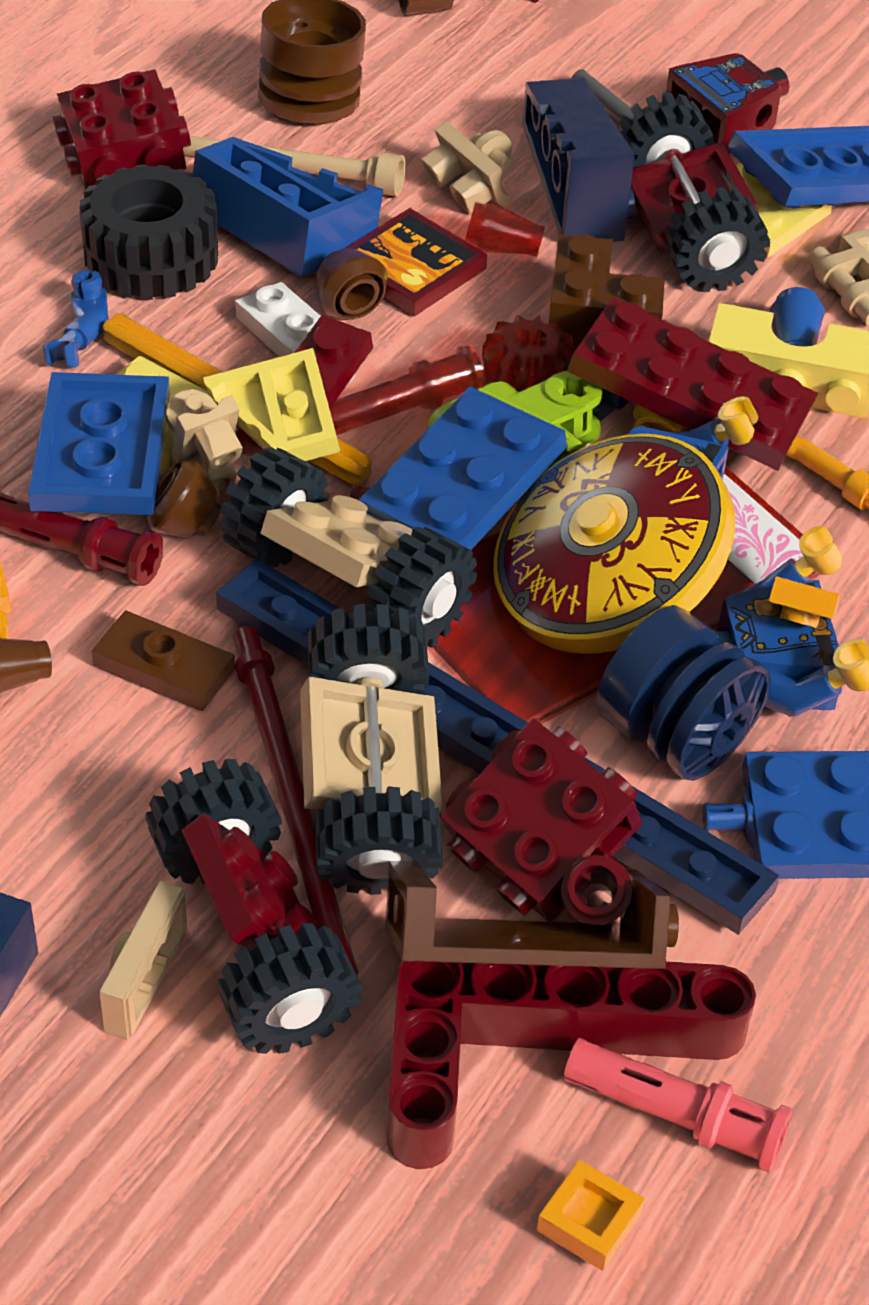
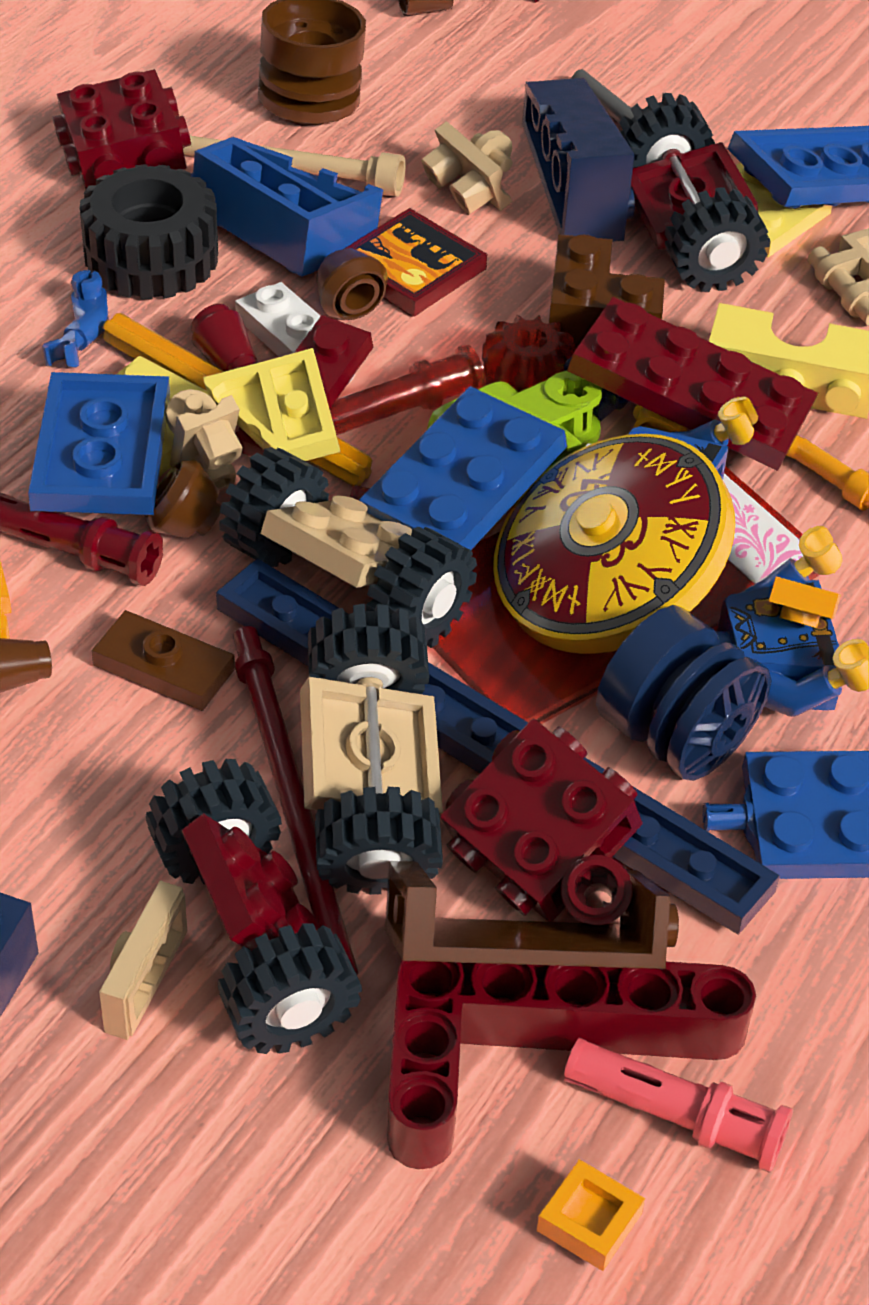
(222, 337): none -> dark red cone
(503, 231): clear red cone -> none
(730, 93): torso -> none
(797, 316): blue cone -> none

